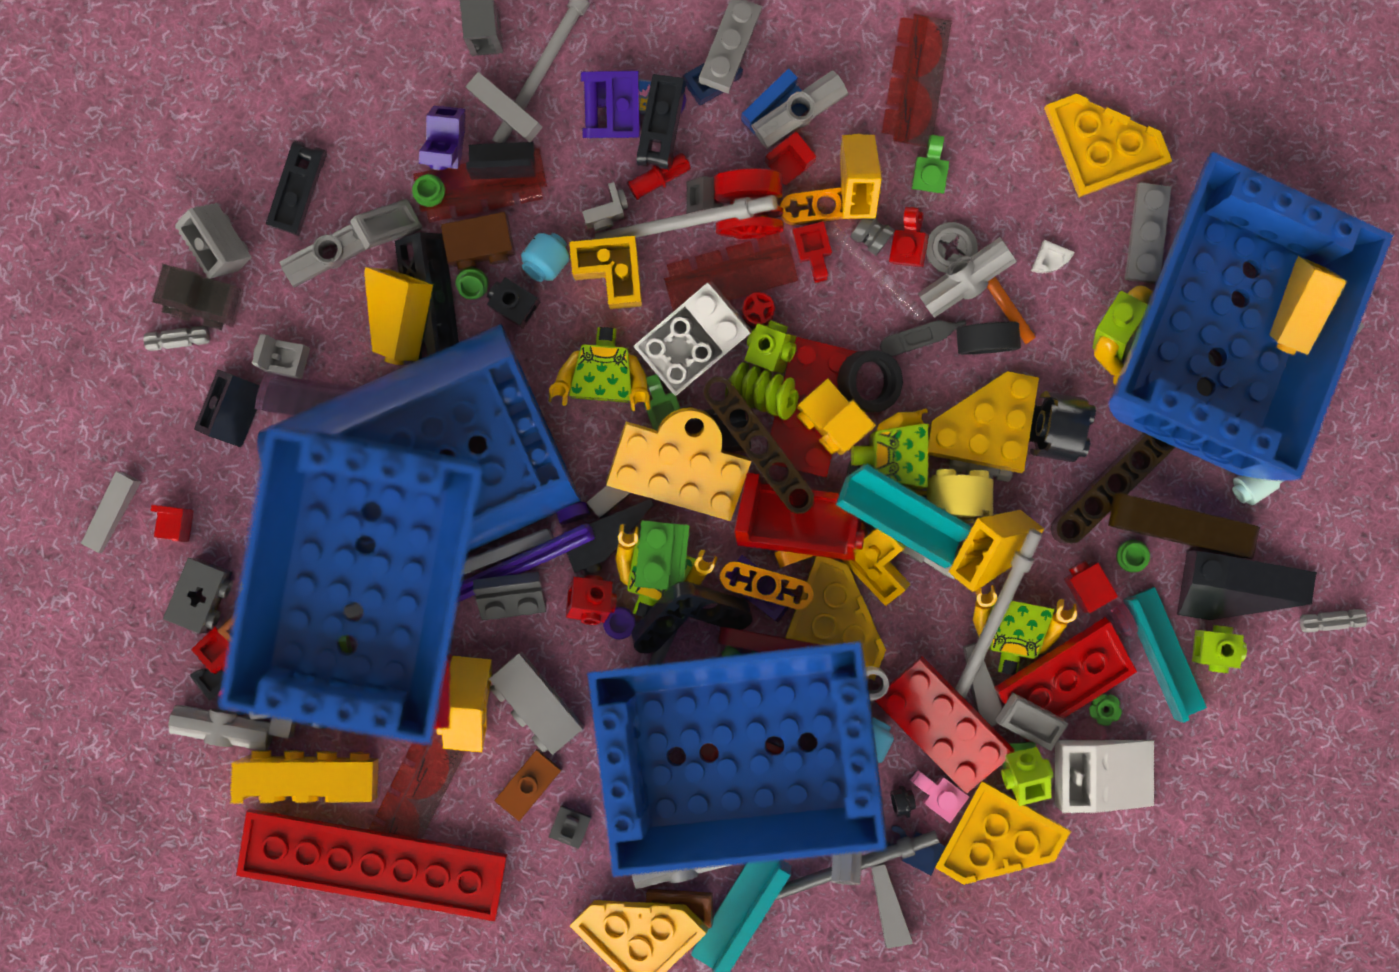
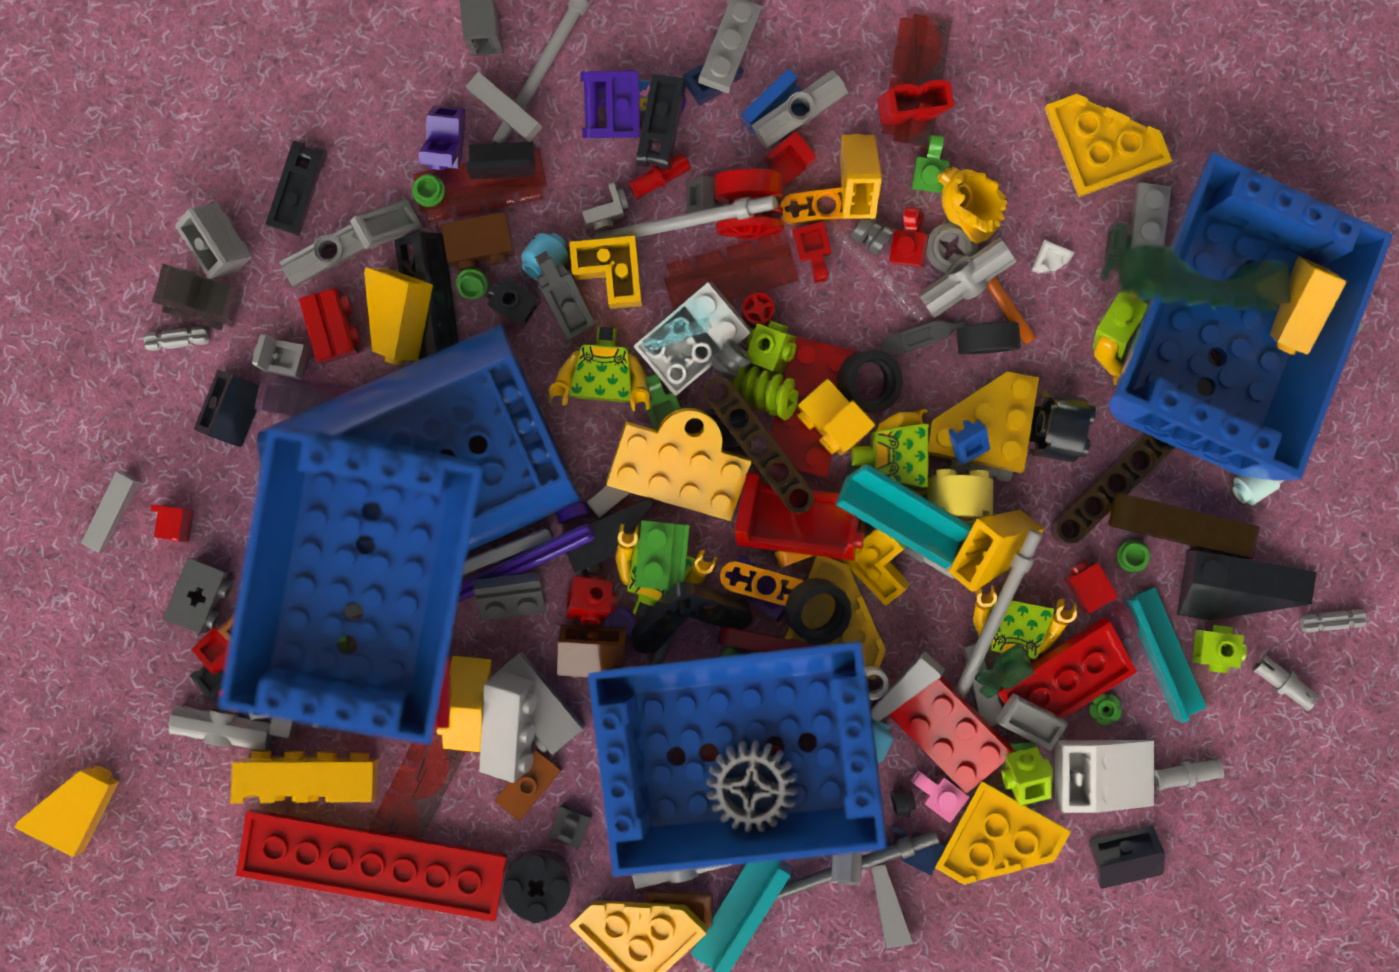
(72, 811): none -> yellow slope
(330, 325): none -> red brick
(507, 726): none -> brick
(537, 904): none -> black brick
(563, 297): none -> dark grey hinge
(590, 649): none -> reddish brown brick
(676, 332): none -> clear light blue plate
(730, 359): none -> dark grey wheel
(766, 787): none -> light grey gear
(834, 627): none -> black tyre
(911, 682): none -> light grey piece
(915, 102): none -> red brick
(970, 441): none -> blue tile
(972, 202): none -> yellow hair
(1008, 671): none -> clear green plate
(1116, 241): none -> clear green plate
(1127, 856): none -> black panel
(1158, 272): none -> clear green arch
(1188, 774): none -> light grey pin
(1286, 682): none -> light grey pin

